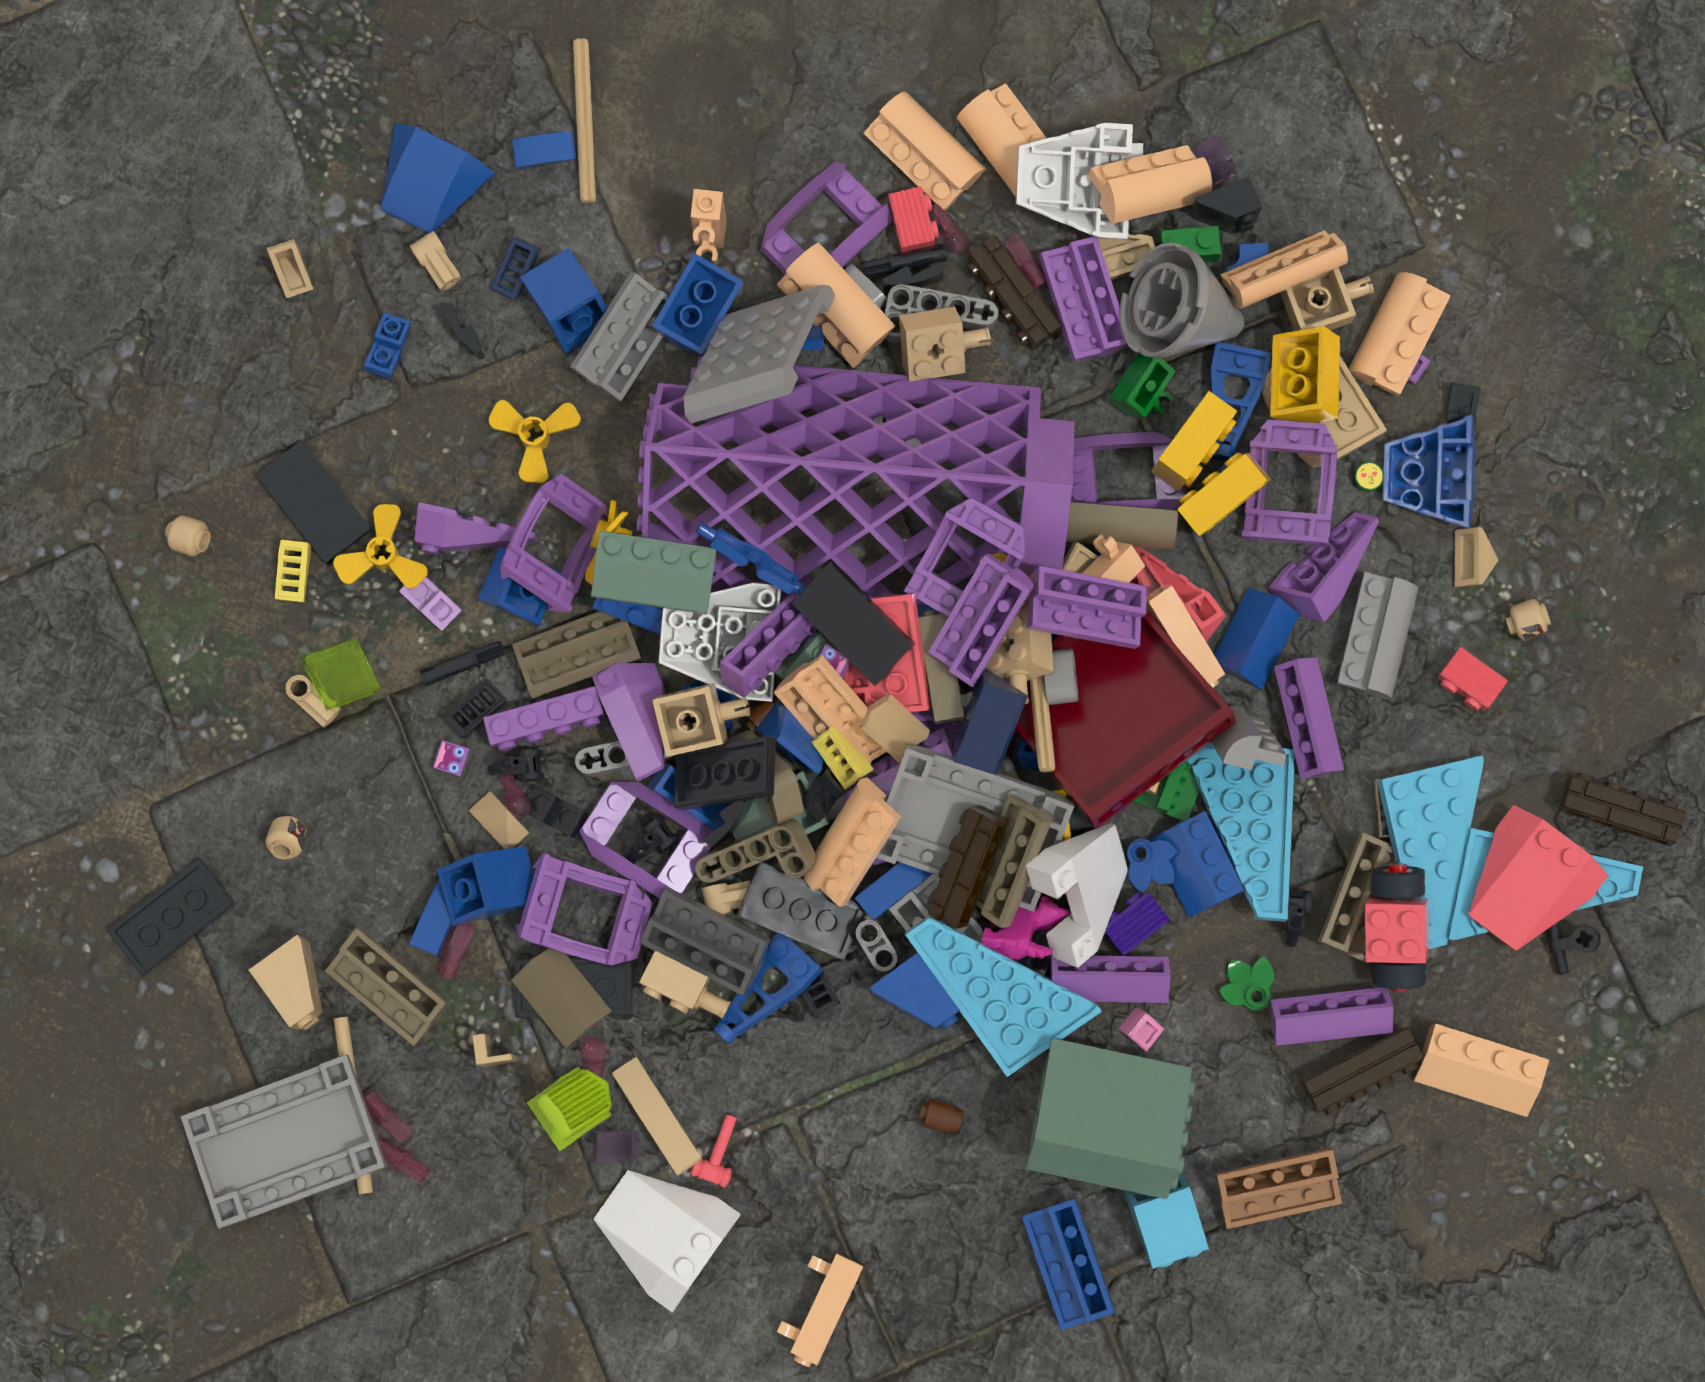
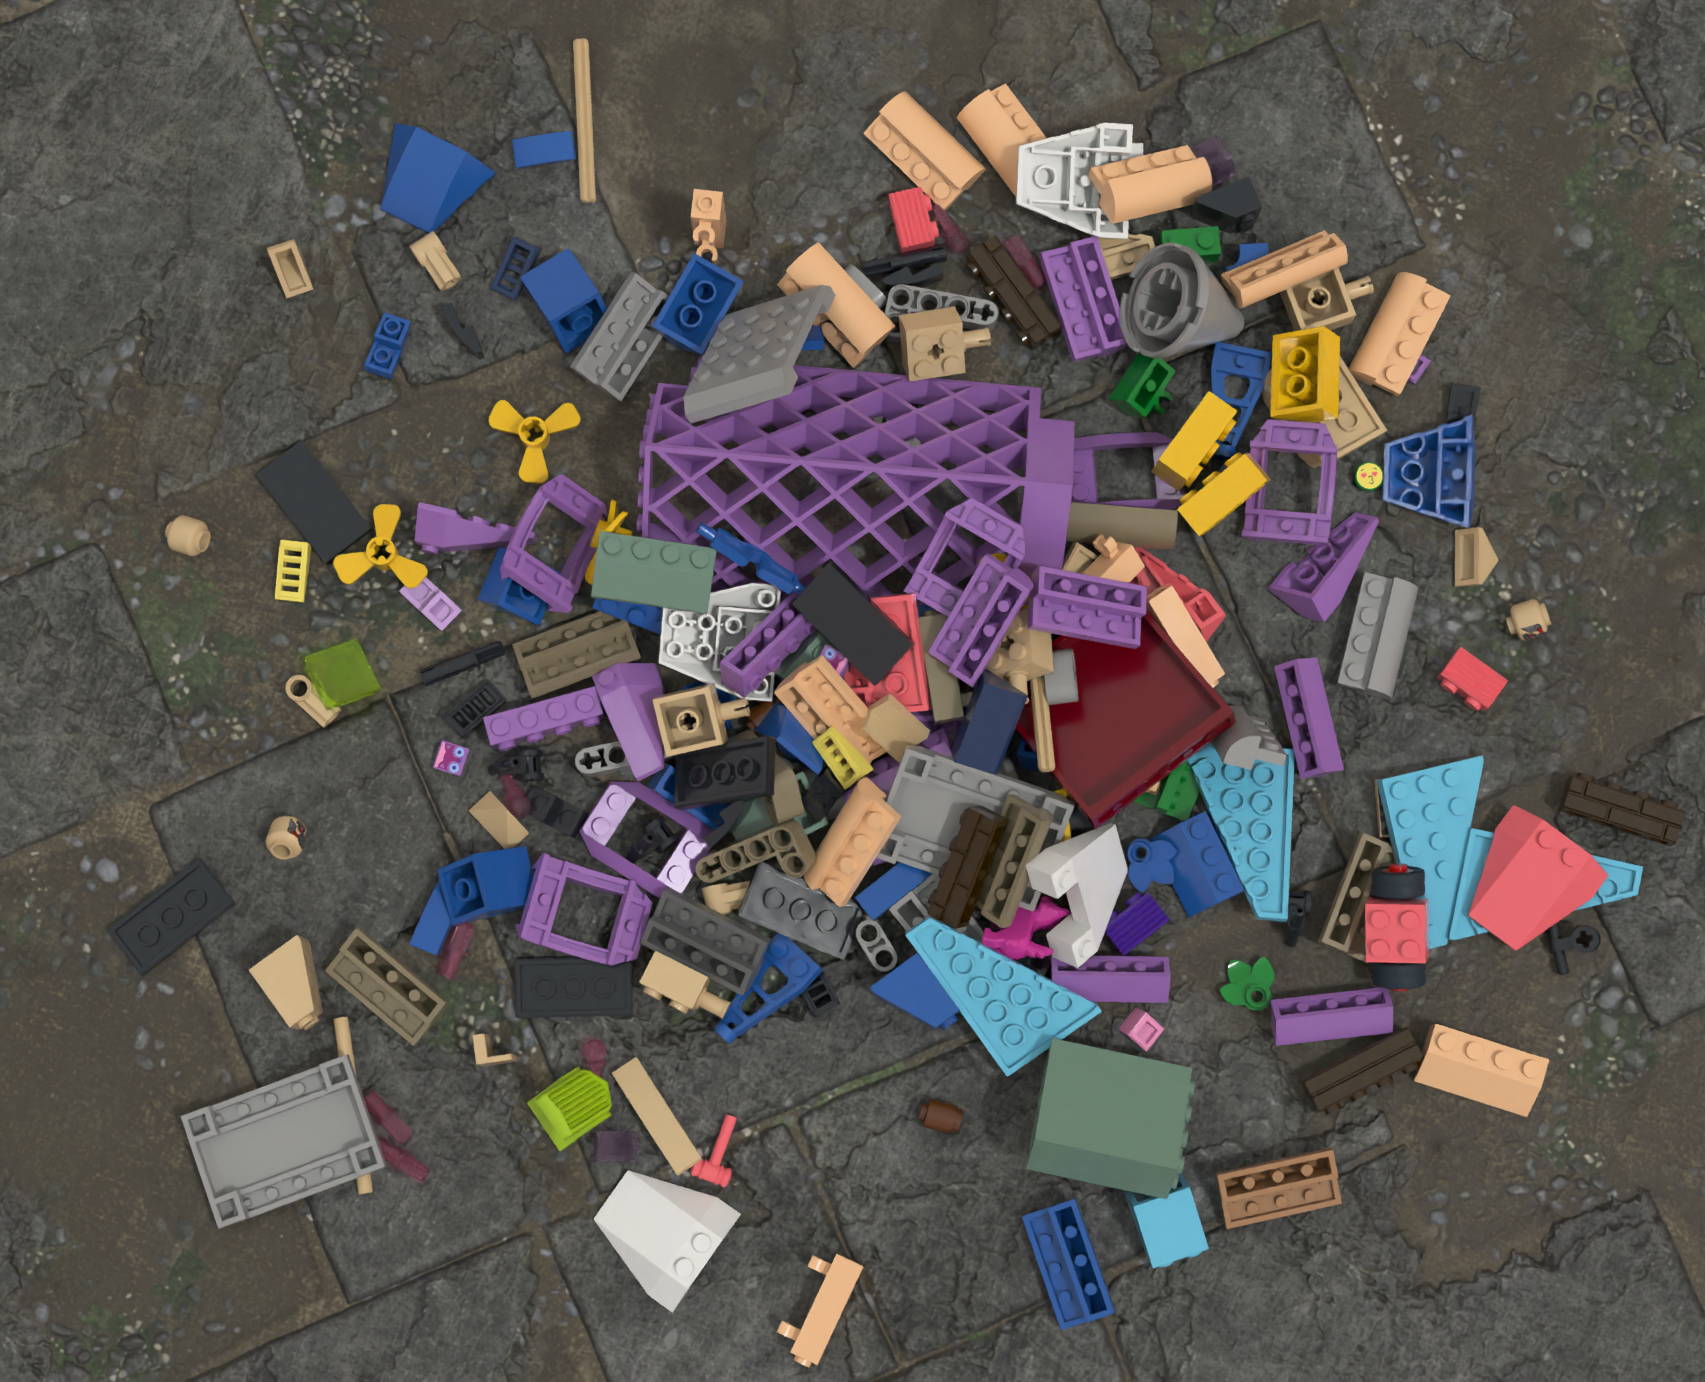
(561, 996): dark tan slope -> none
(849, 195): medium lavender wedge -> none
(1256, 637): blue slope -> none

